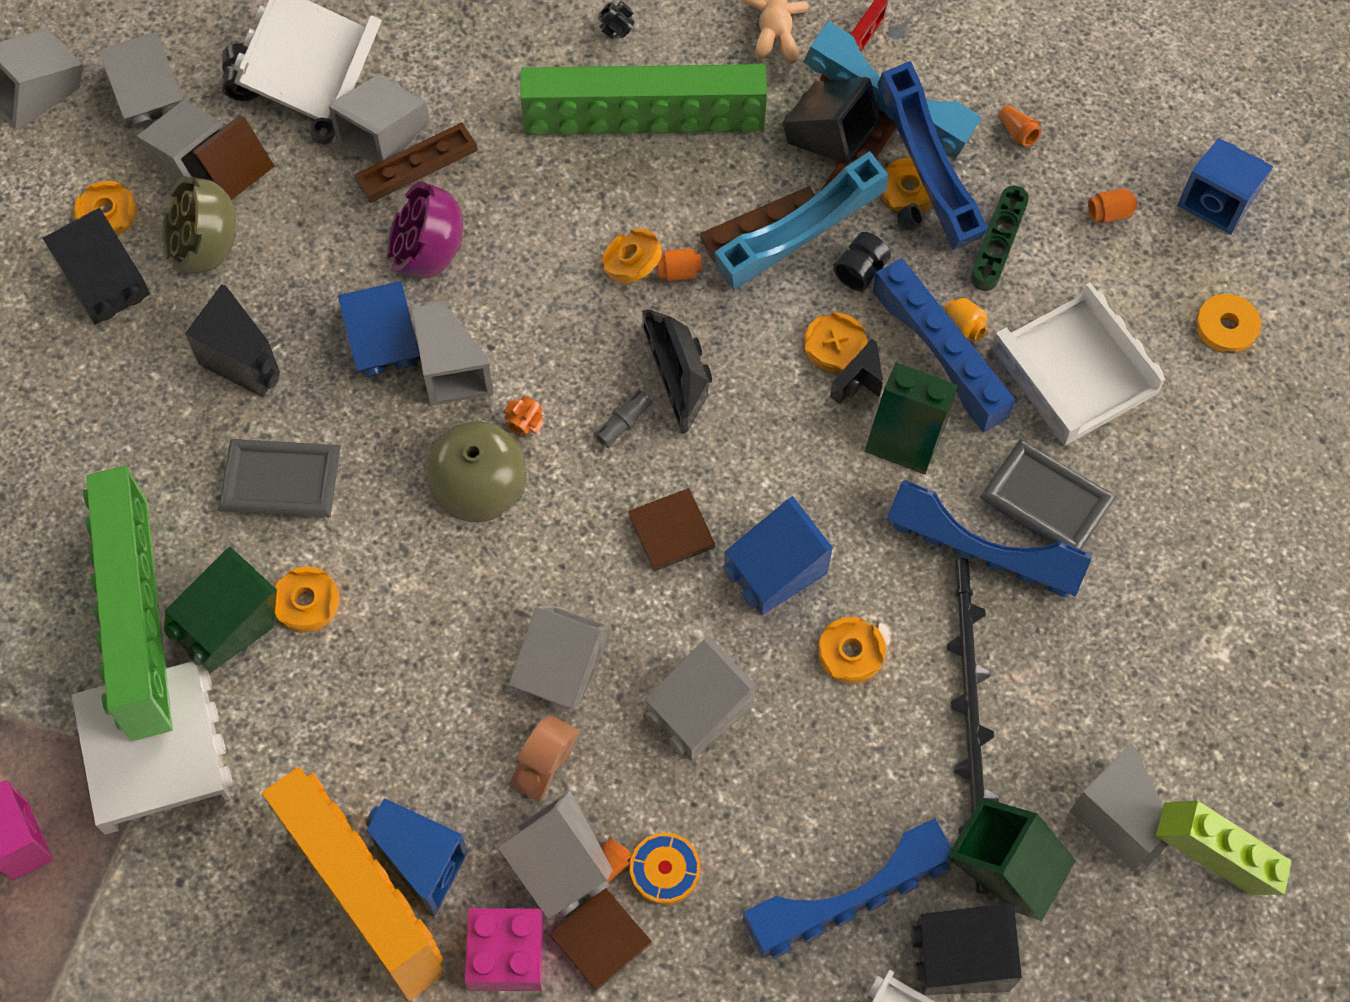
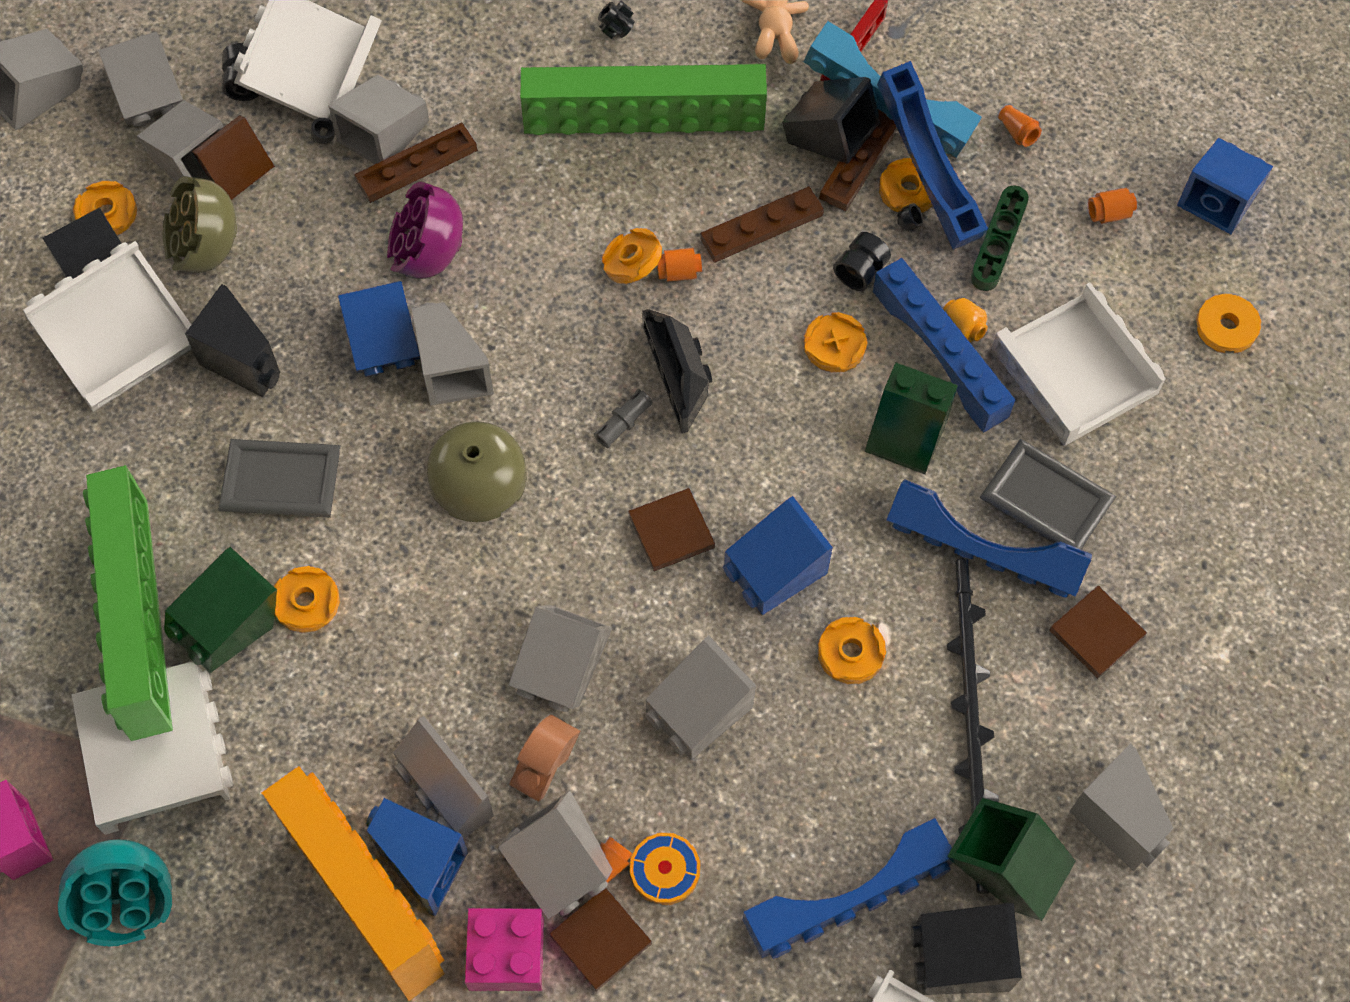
(110, 325): none -> white panel
(114, 875): none -> teal cylinder
(441, 780): none -> light grey slope
(523, 416): orange gear -> none
(845, 194): dark azure arch -> none
(862, 370): black slope -> none
(1097, 631): none -> reddish brown tile
(1223, 848): lime brick -> none

